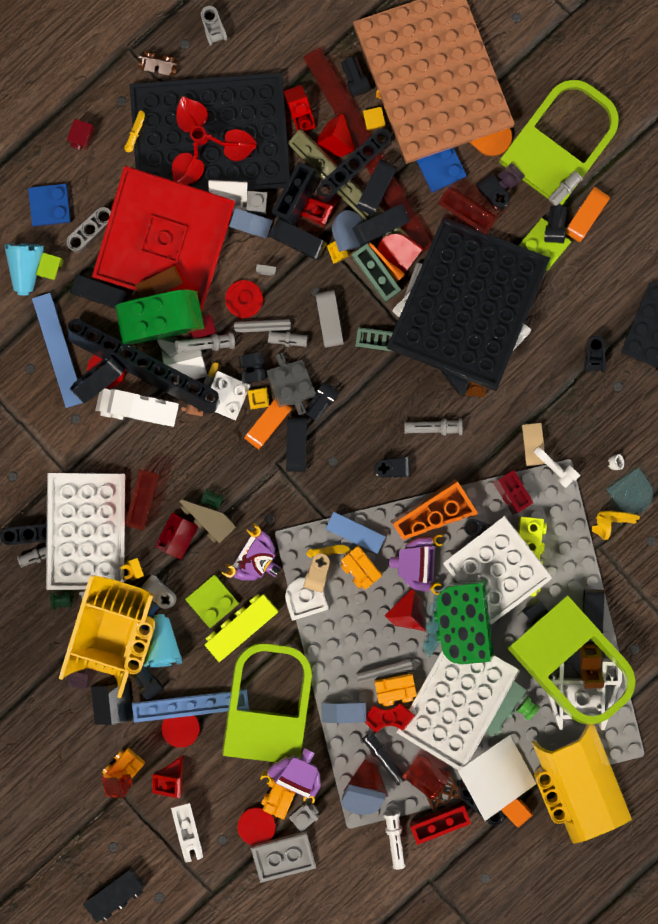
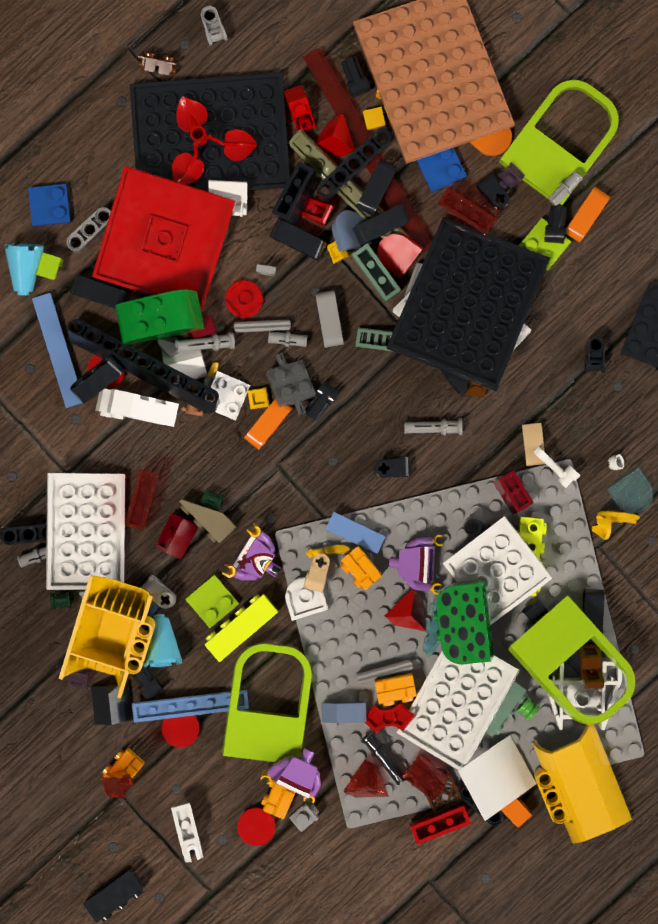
(80, 135): dark red brick -> none
(133, 568): yellow tile -> none
(135, 130): yellow piece -> none
(159, 283): reddish brown slope -> none
(169, 780): red slope -> none
(251, 223): sand blue slope -> none
(252, 361): black wheel -> none
(257, 202): light grey brick -> none
(283, 856): light grey tile -> none
(296, 444): black beam -> none
(362, 800): sand blue tile -> none
(394, 271): orange piece -> none
(394, 830): white pin -> none
(436, 510): orange wedge -> none

